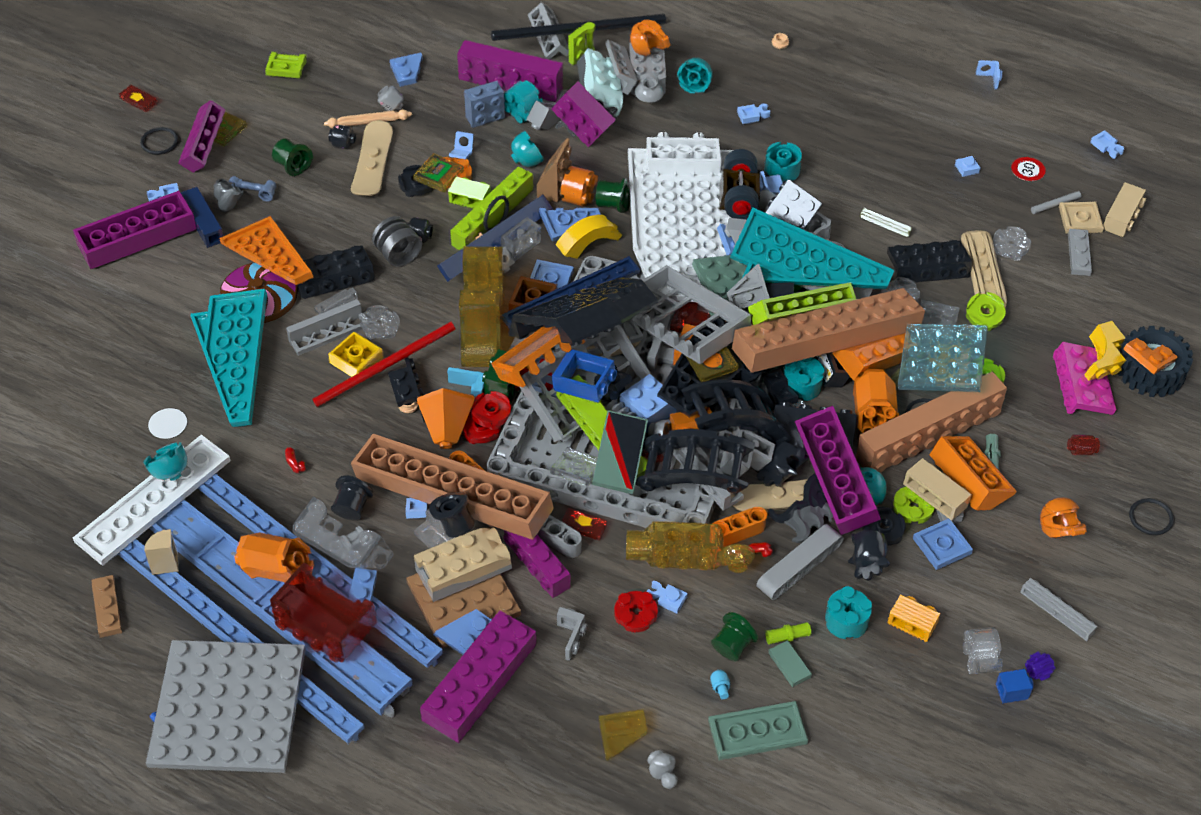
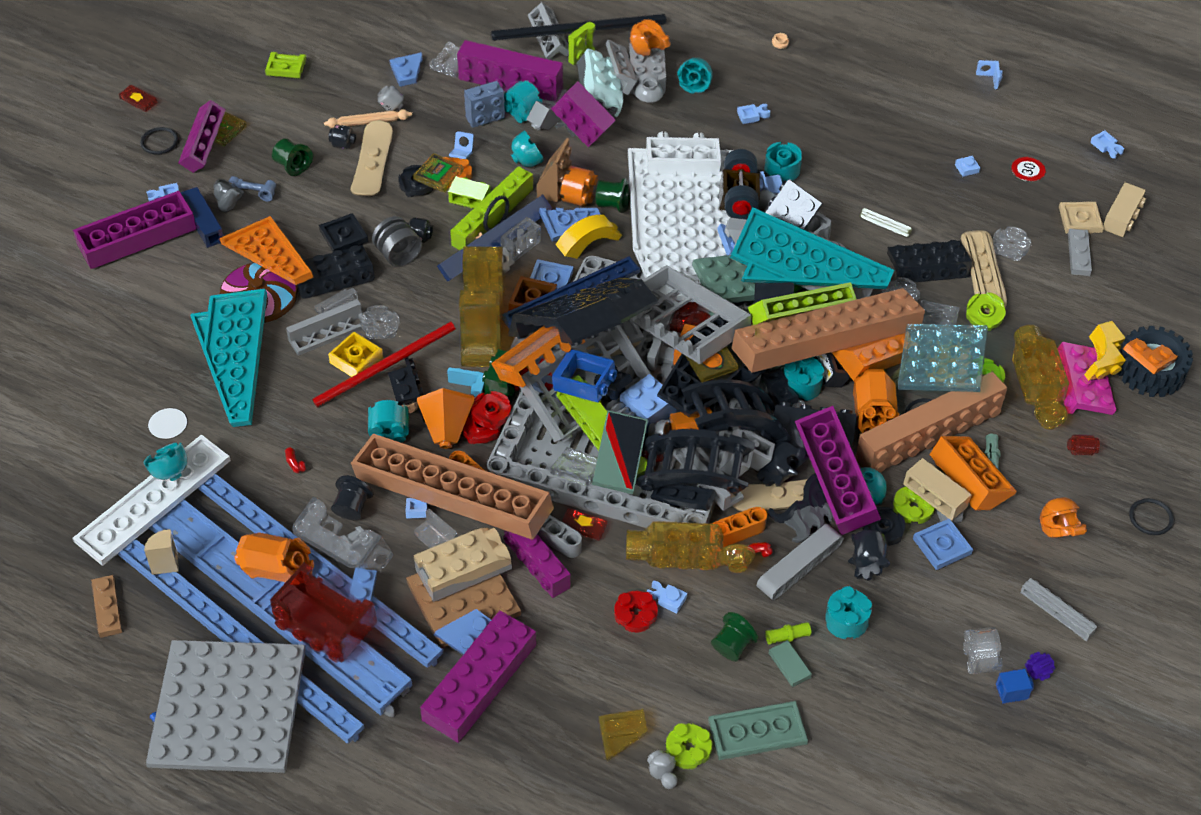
(343, 233): none -> black plate
(389, 420): none -> teal brick
(450, 67): none -> clear plate
(452, 513): black piece -> none
(574, 621): light grey bracket -> none
(685, 496): none -> black plate
(693, 734): none -> lime plate
(720, 683): medium azure cylinder -> none
(749, 289): light grey wing -> none
(913, 617): light orange brick -> none
(1041, 375): none -> clear yellow brick
(1053, 203): light grey bar -> none

